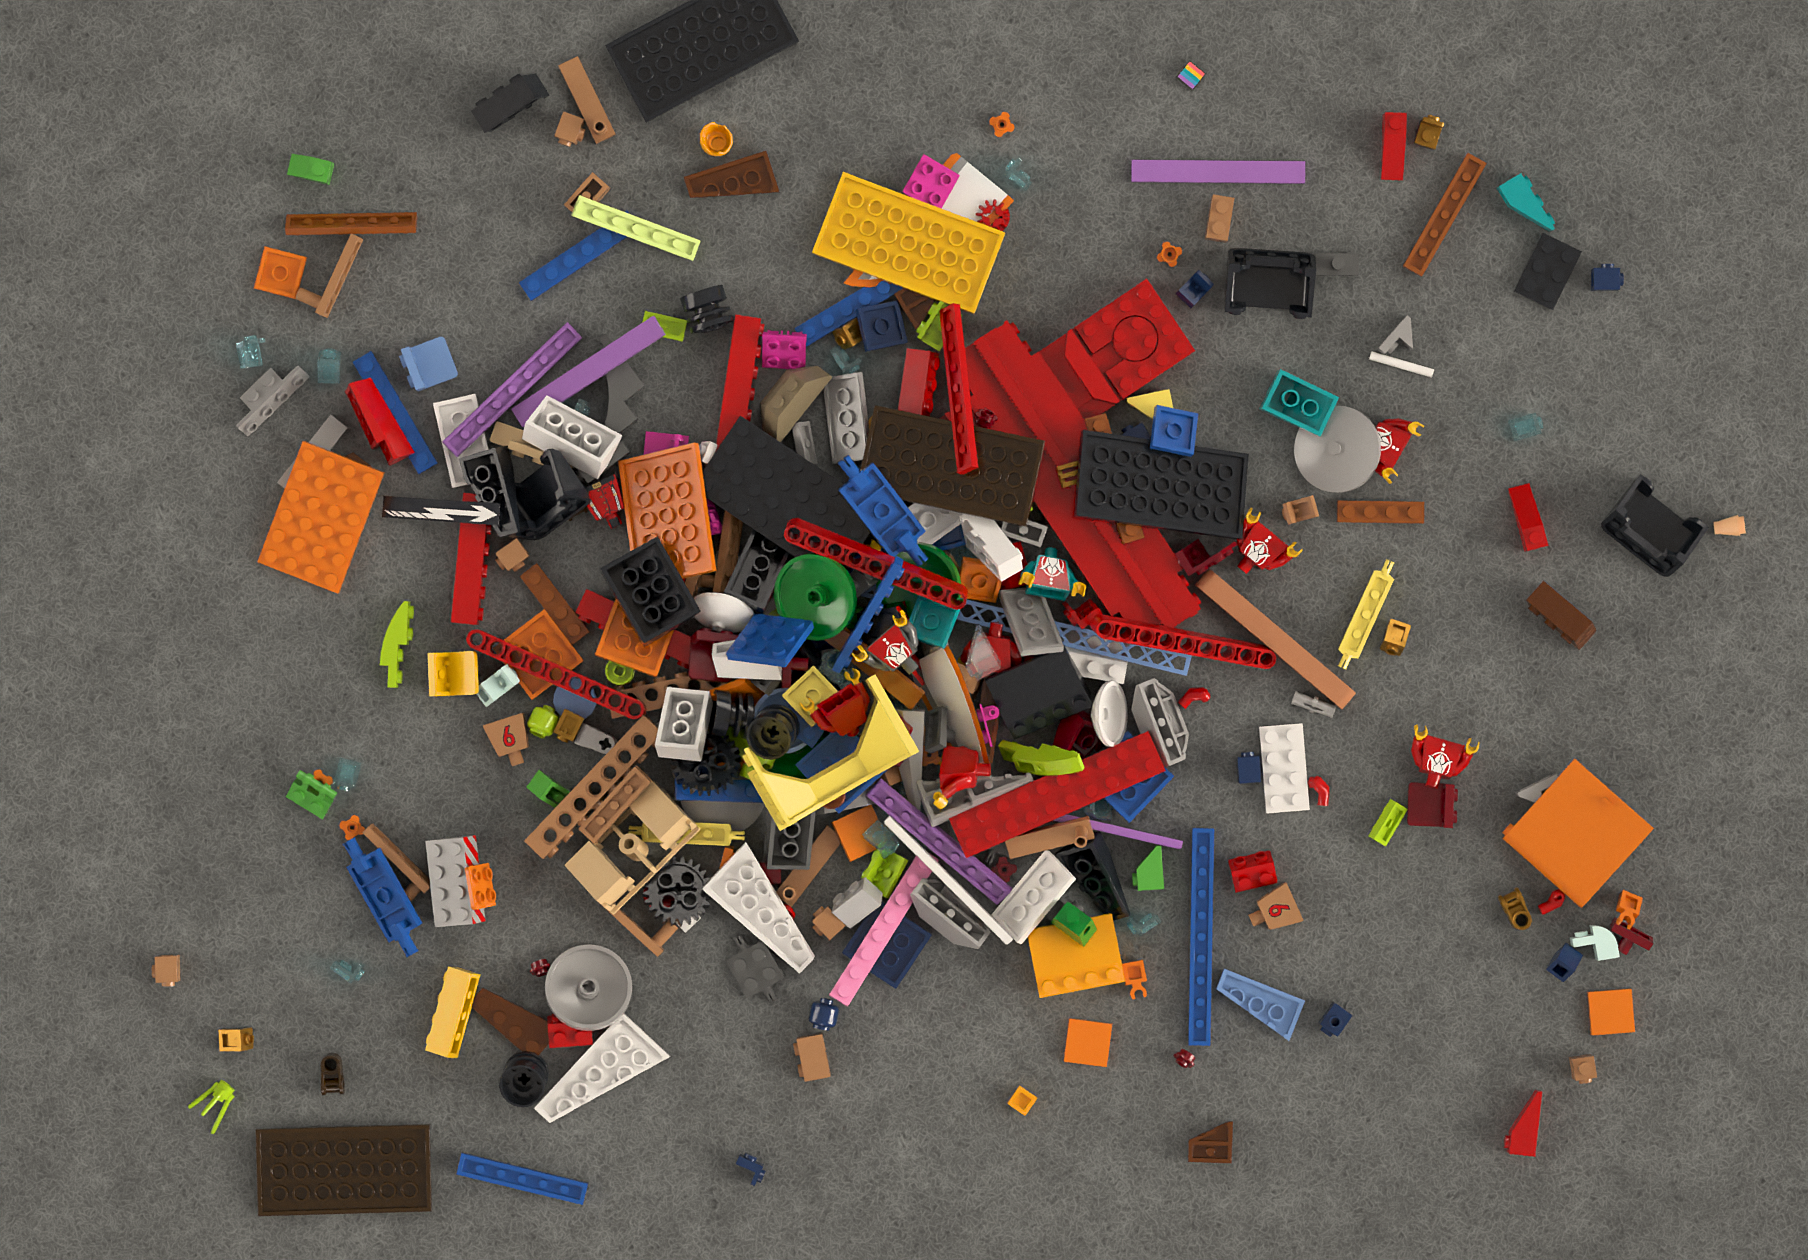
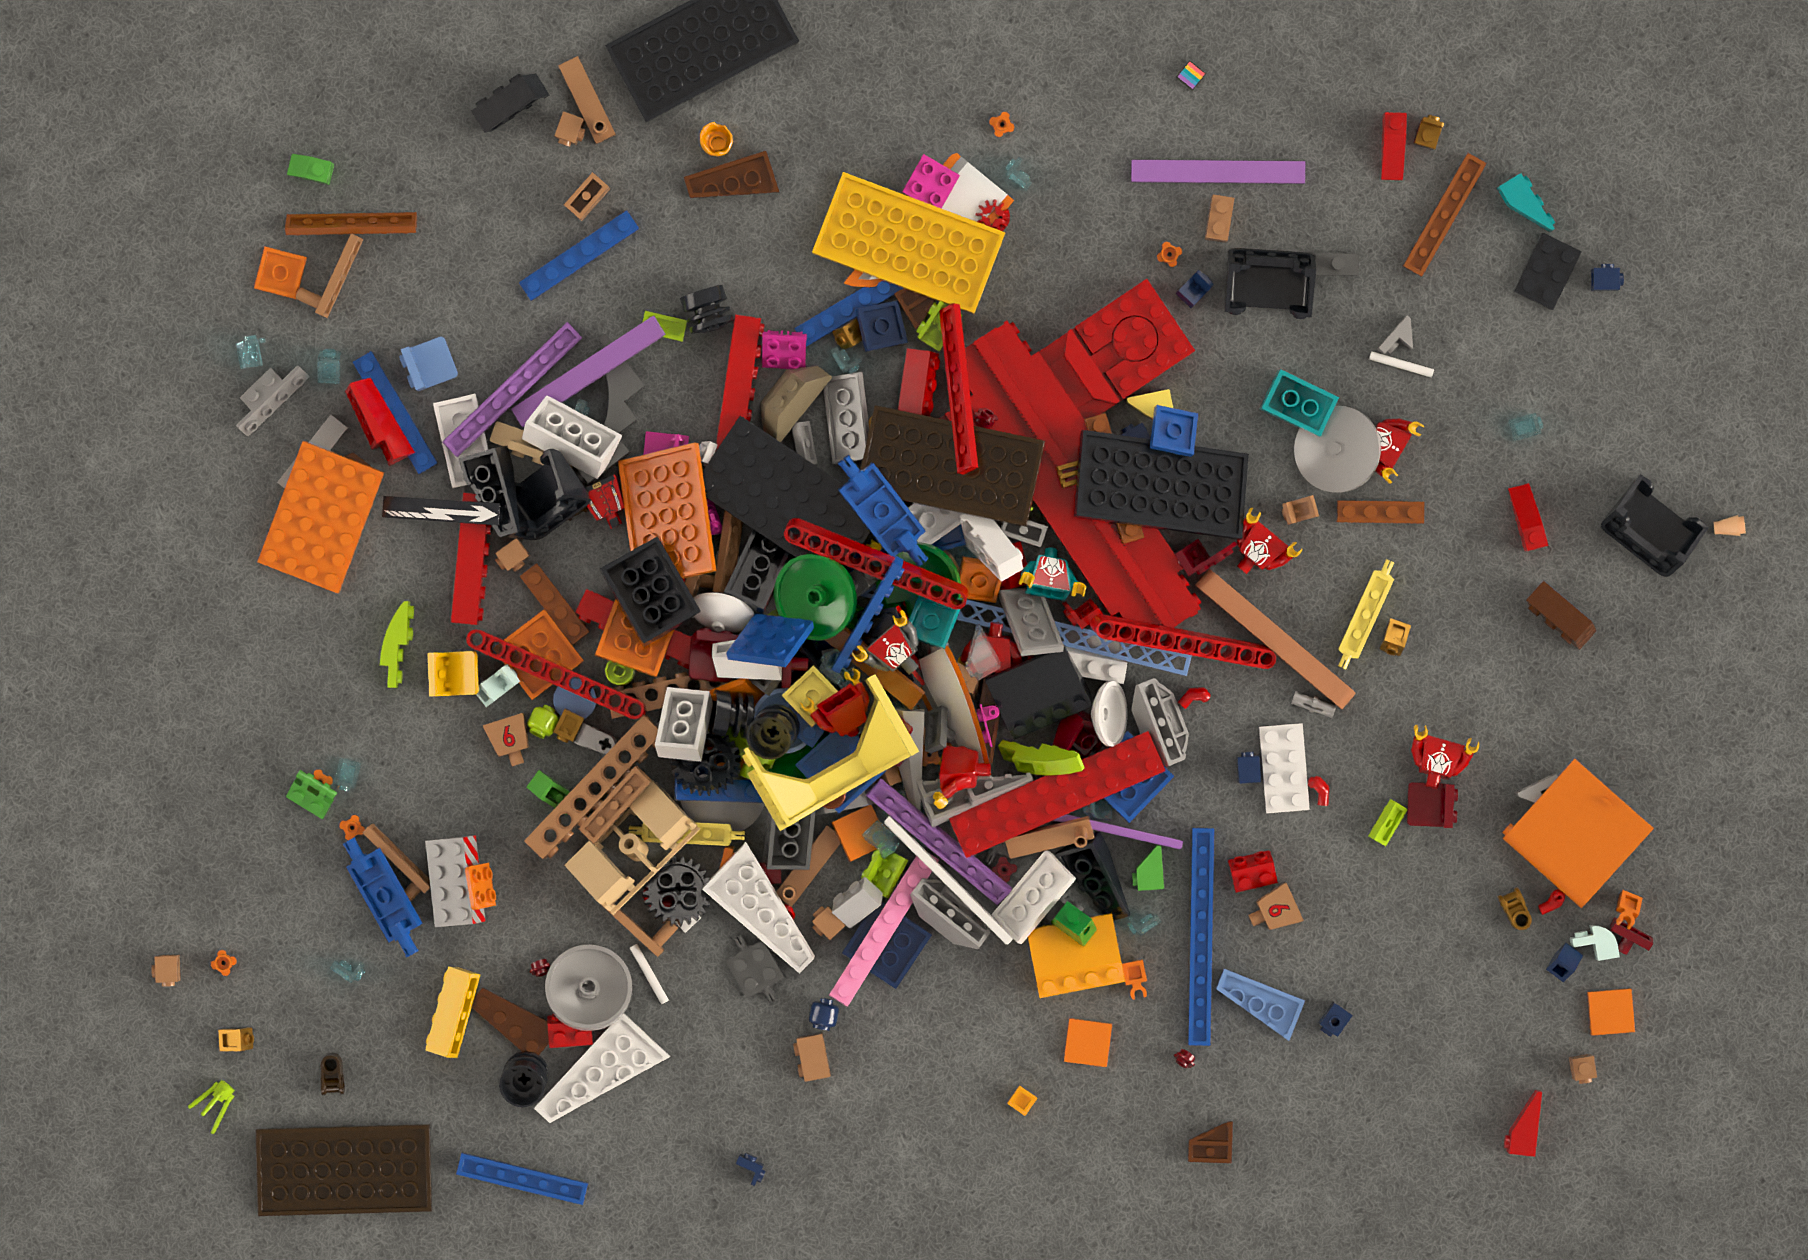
(217, 963): none -> orange plate
(635, 227): yellowish green tile -> none
(649, 973): none -> white bar

